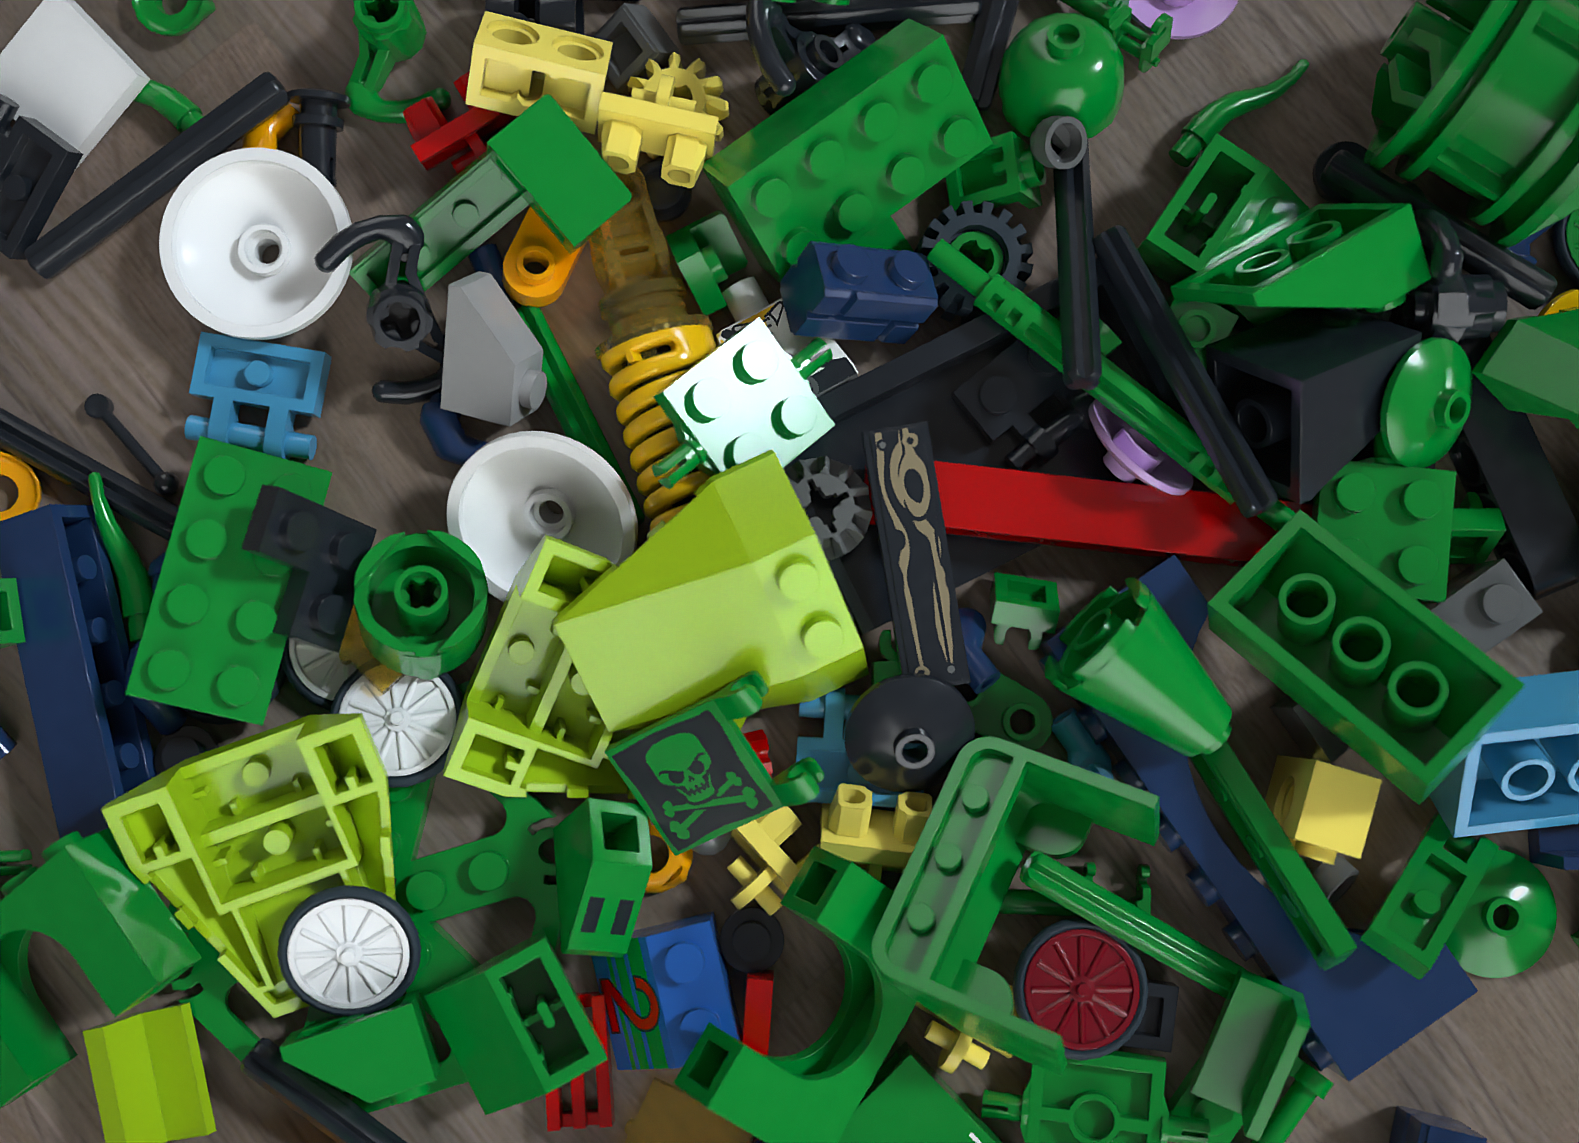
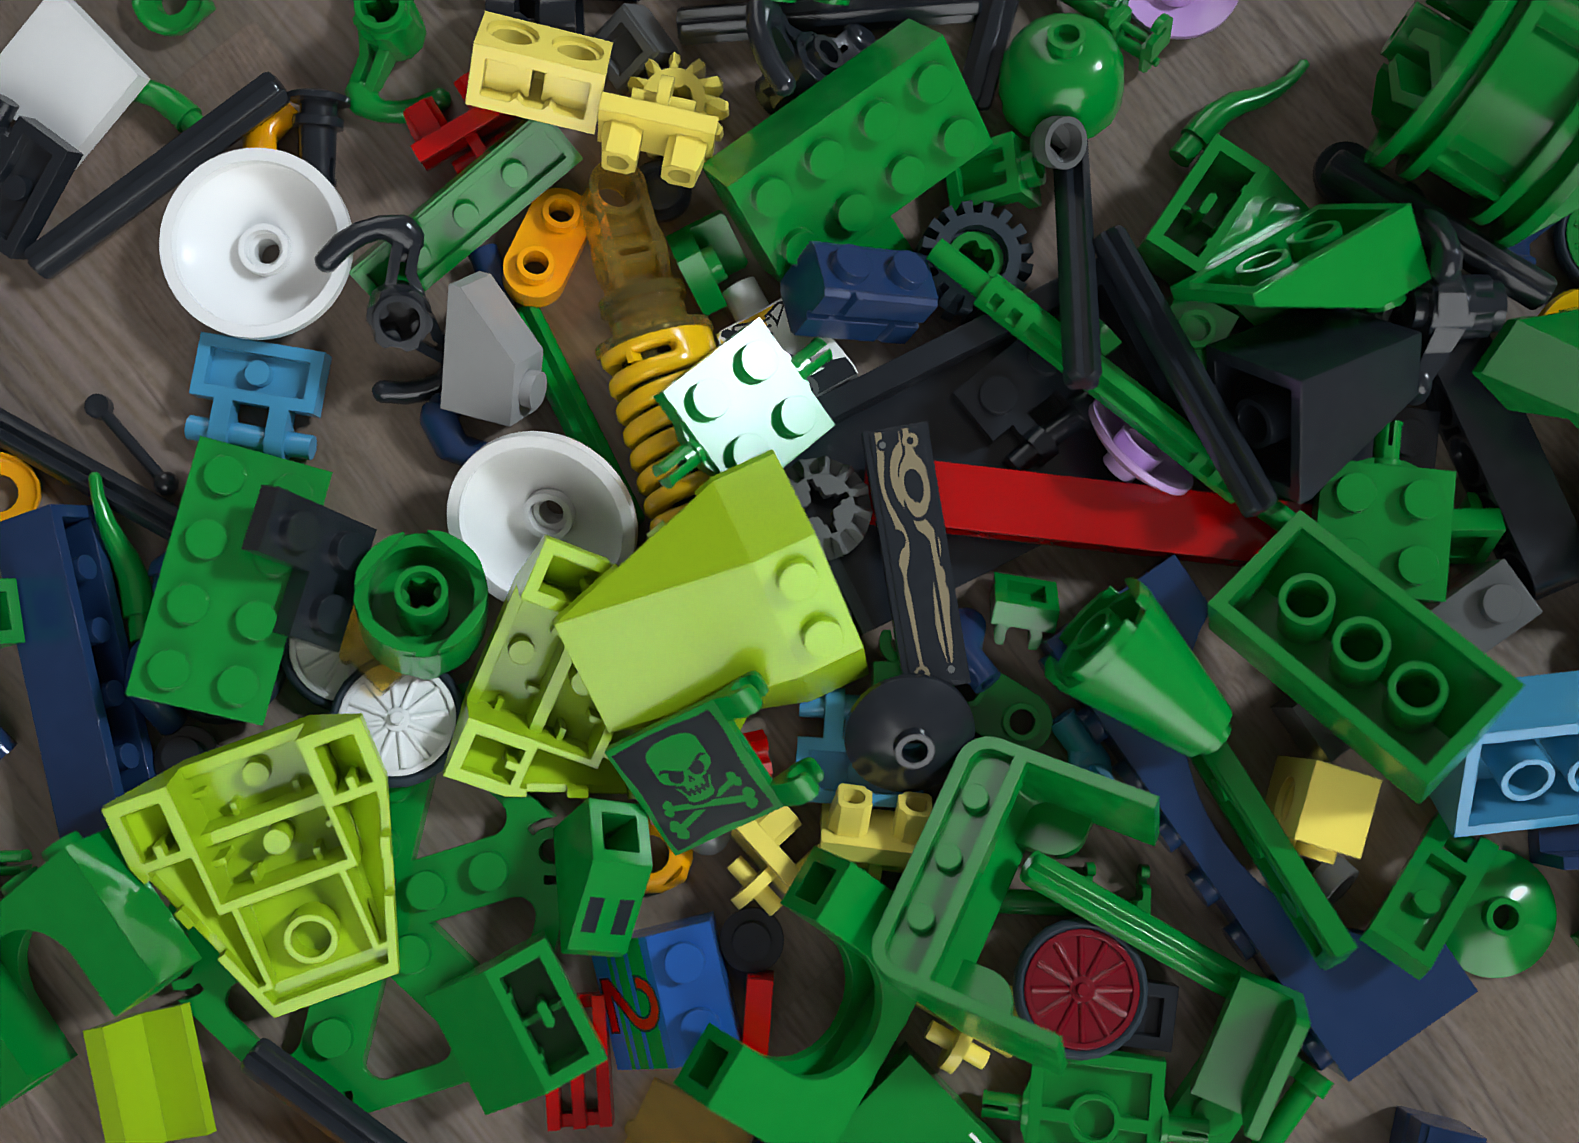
(349, 950): white wheel -> none
(371, 1053): green slope -> none
(558, 172): green panel -> none
(1426, 402): green dish -> none

